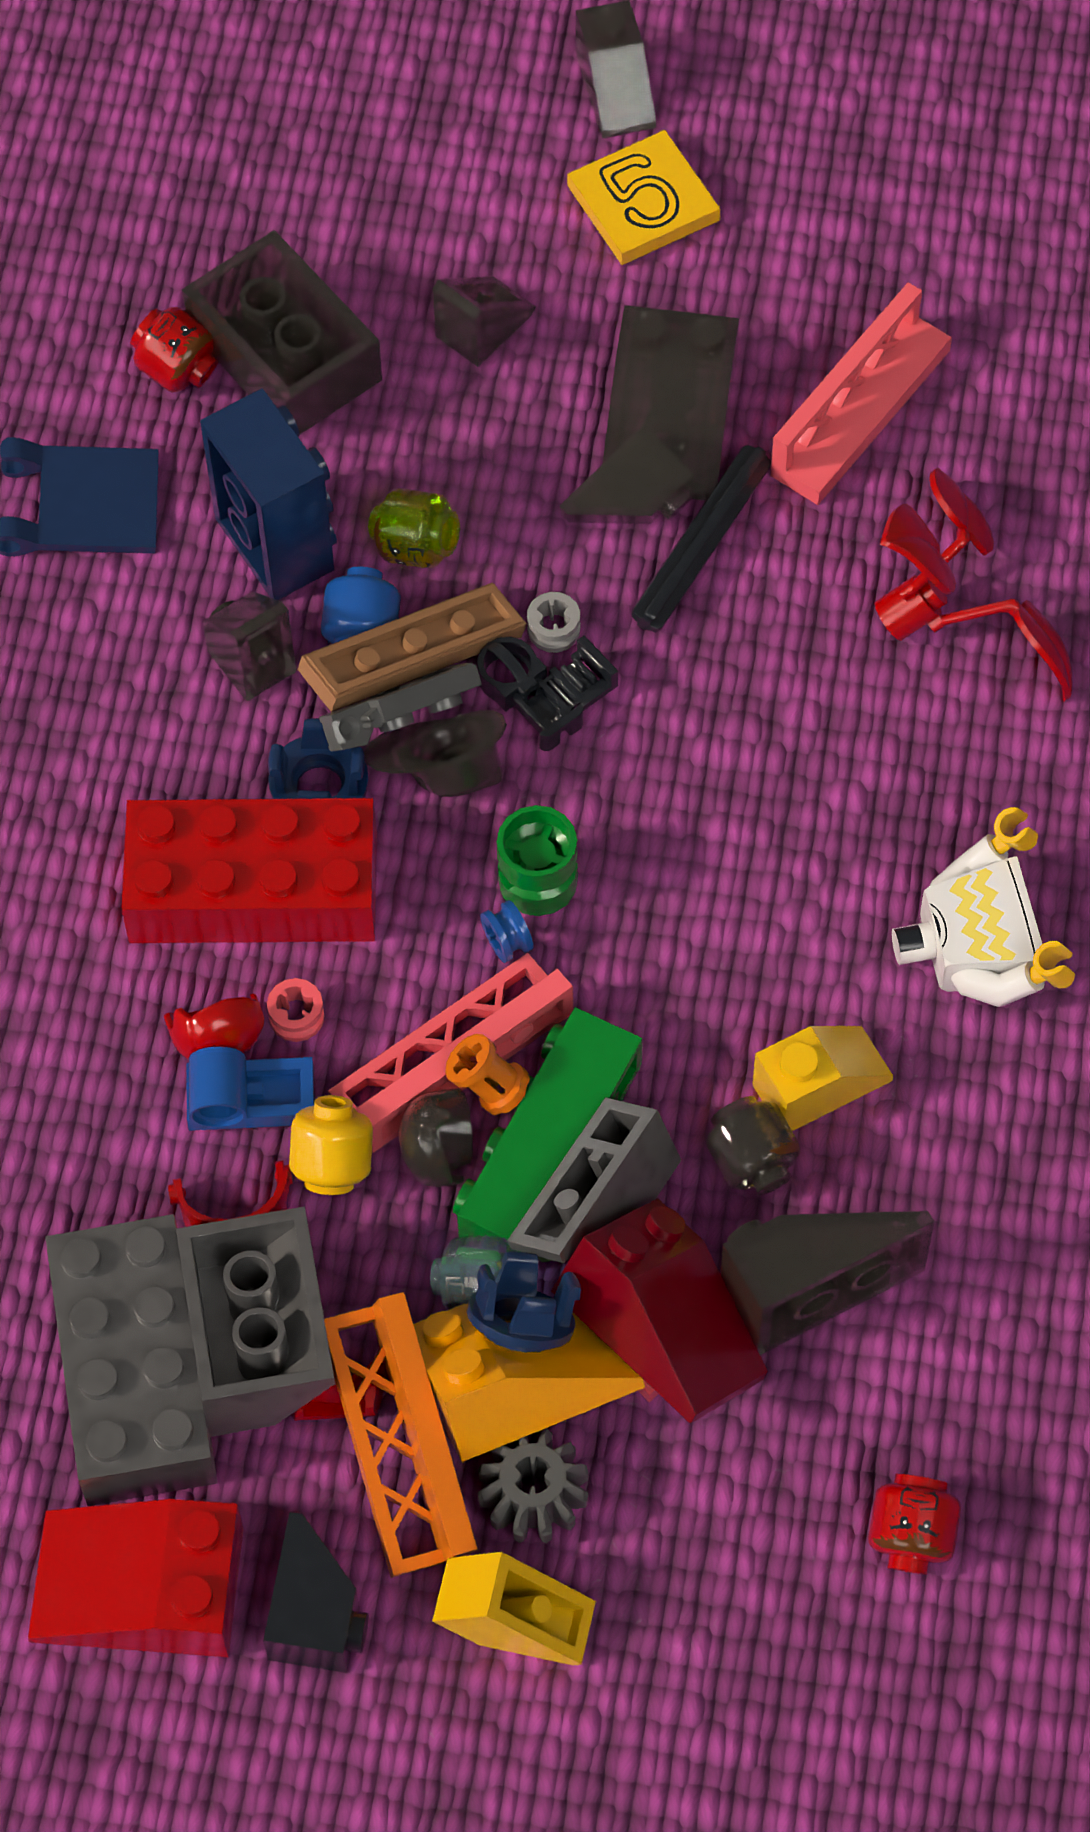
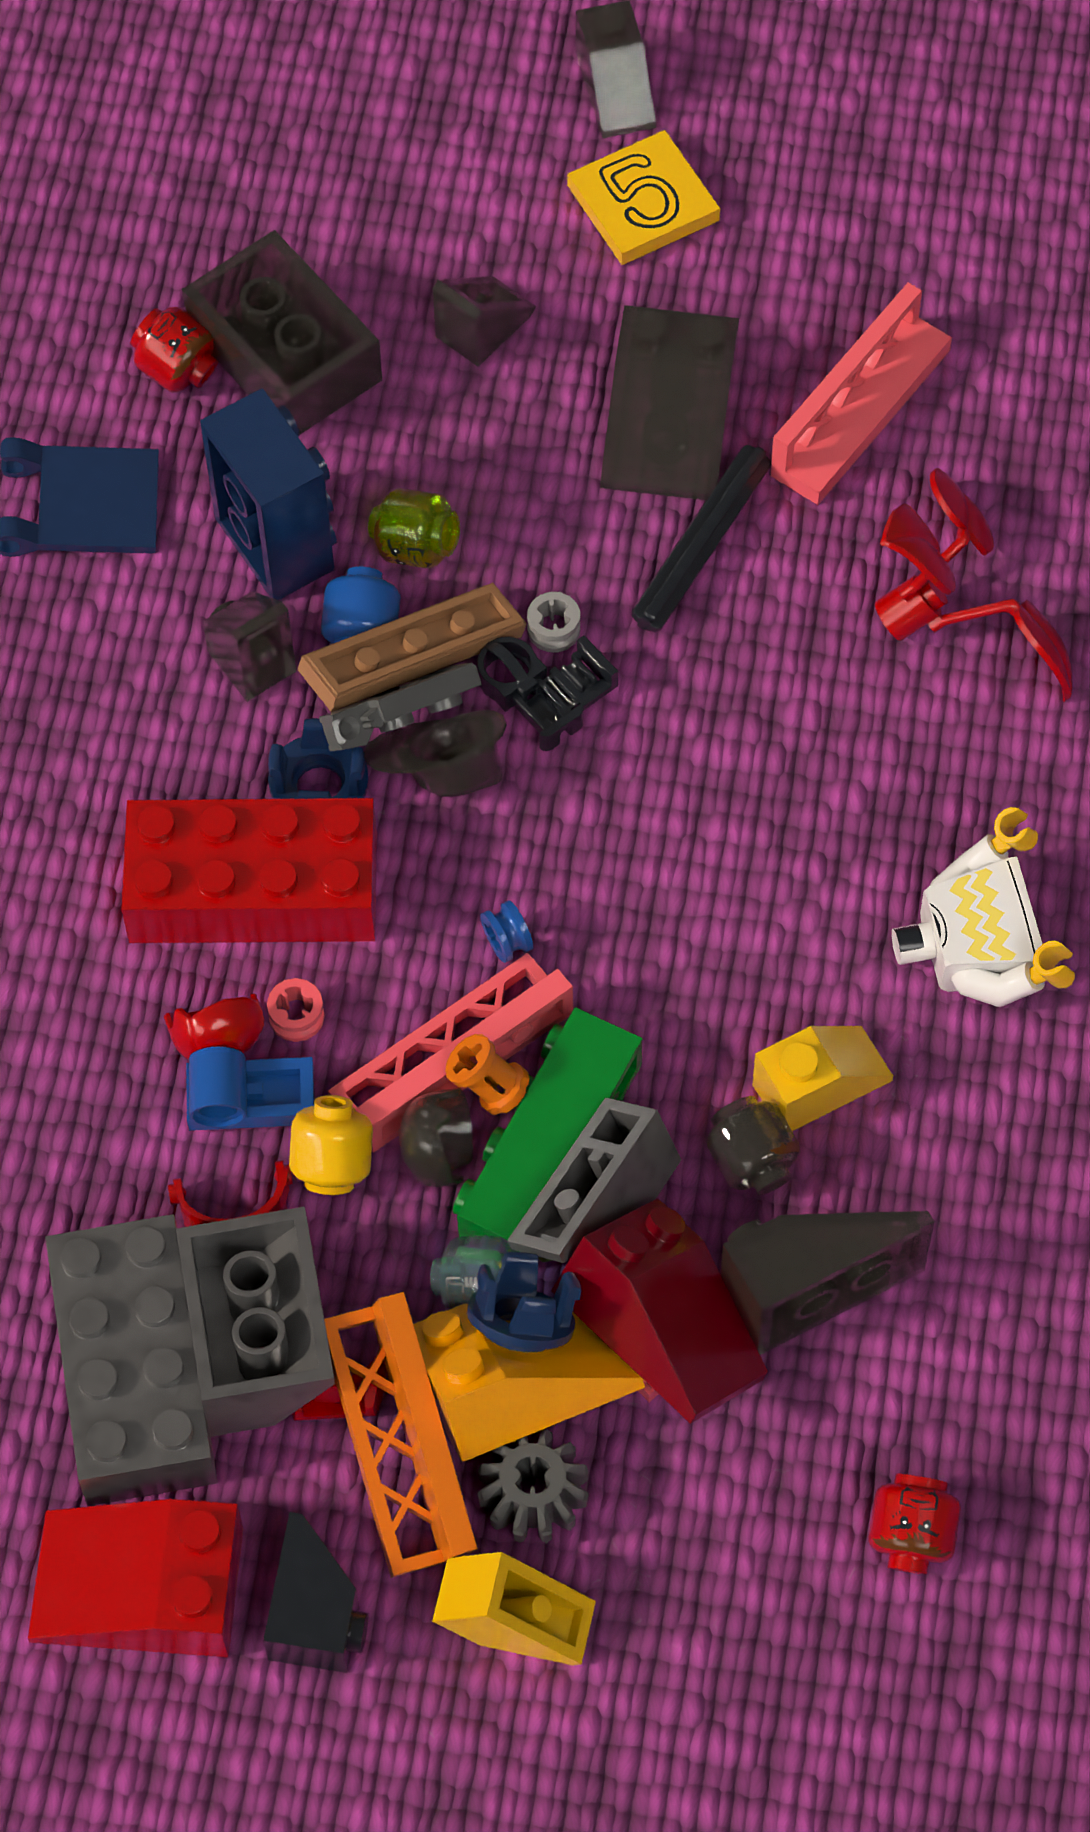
(537, 860): green wheel -> none
(632, 485): clear smoke slope -> none

